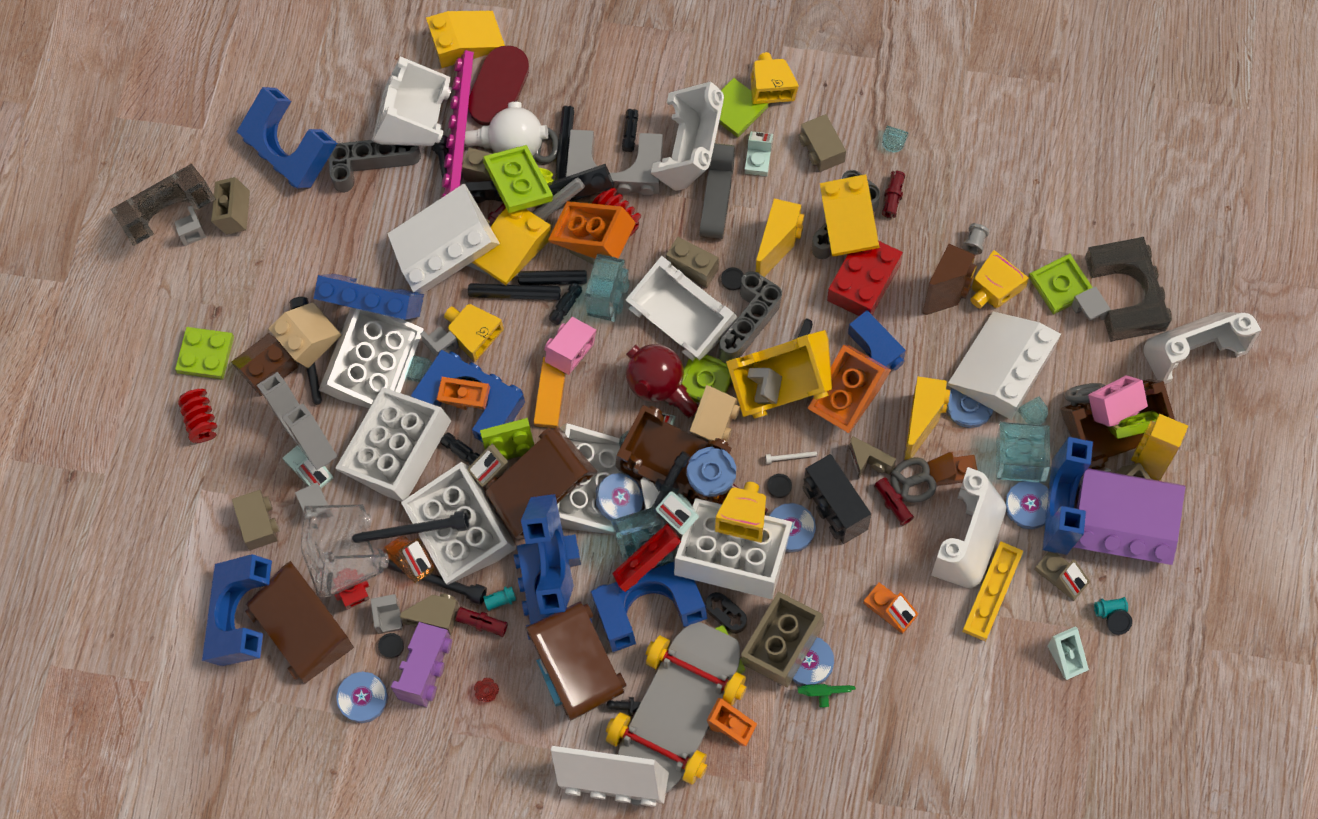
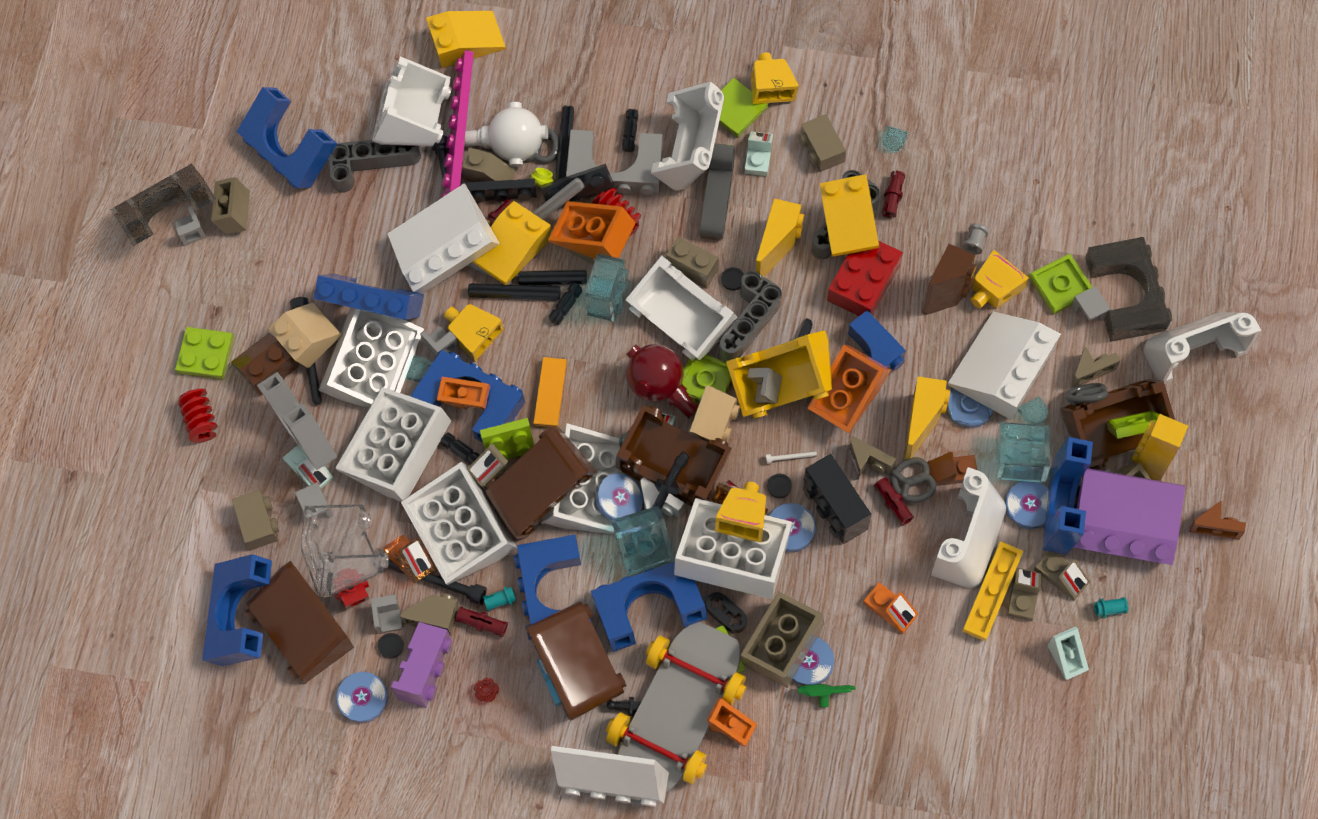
(458, 521): black piece -> none
(498, 83): dark red tile -> none
(517, 179): lime plate -> none
(543, 526): blue arch -> none
(569, 345): bright pink brick -> none
(646, 557): red plate -> none
(677, 512): slope -> none
(711, 471): medium blue tile -> none
(1024, 594): none -> dark tan slope
(1089, 370): none -> dark tan slope
(1118, 400): bright pink brick -> none
(1119, 622): black piece -> none
(1212, 524): none -> dark orange slope

